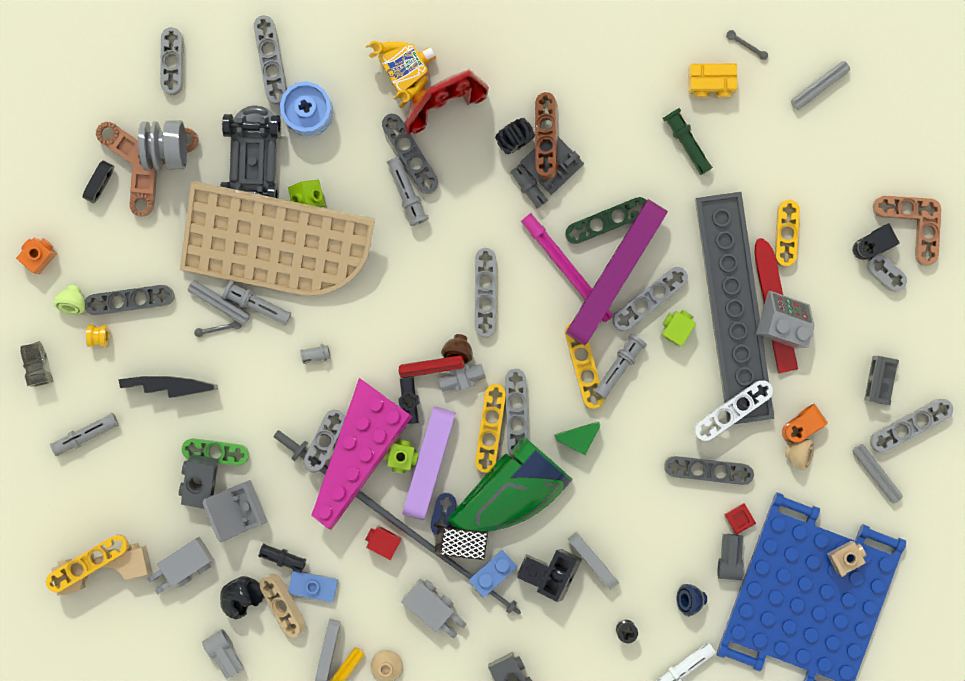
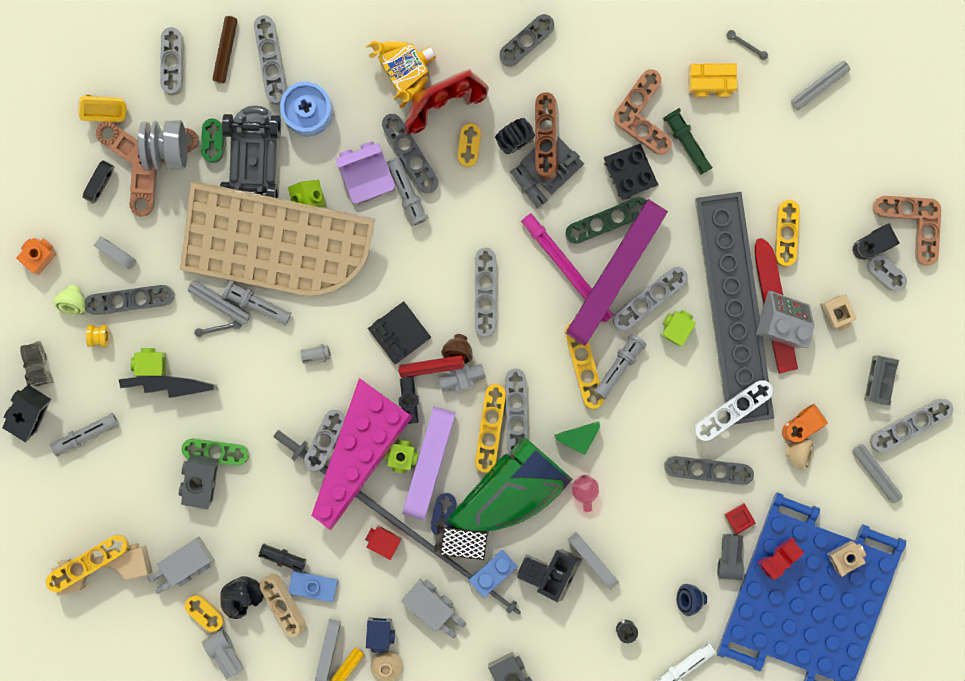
(25, 413): none -> black brick
(101, 109): none -> yellow piece
(115, 252): none -> light grey beam
(148, 363): none -> lime brick
(200, 617): none -> yellow beam
(206, 140): none -> green beam
(224, 49): none -> reddish brown axle
(234, 511): light grey bracket -> none
(365, 172): none -> lavender bracket
(379, 634): none -> dark blue brick
(399, 332): none -> black hinge
(474, 146): none -> yellow beam
(526, 31): none -> dark grey beam
(585, 490): none -> clear pink piece
(630, 171): none -> black hinge
(636, 119): none -> nougat beam
(782, 558): none -> red leg
(847, 315): none -> tan brick

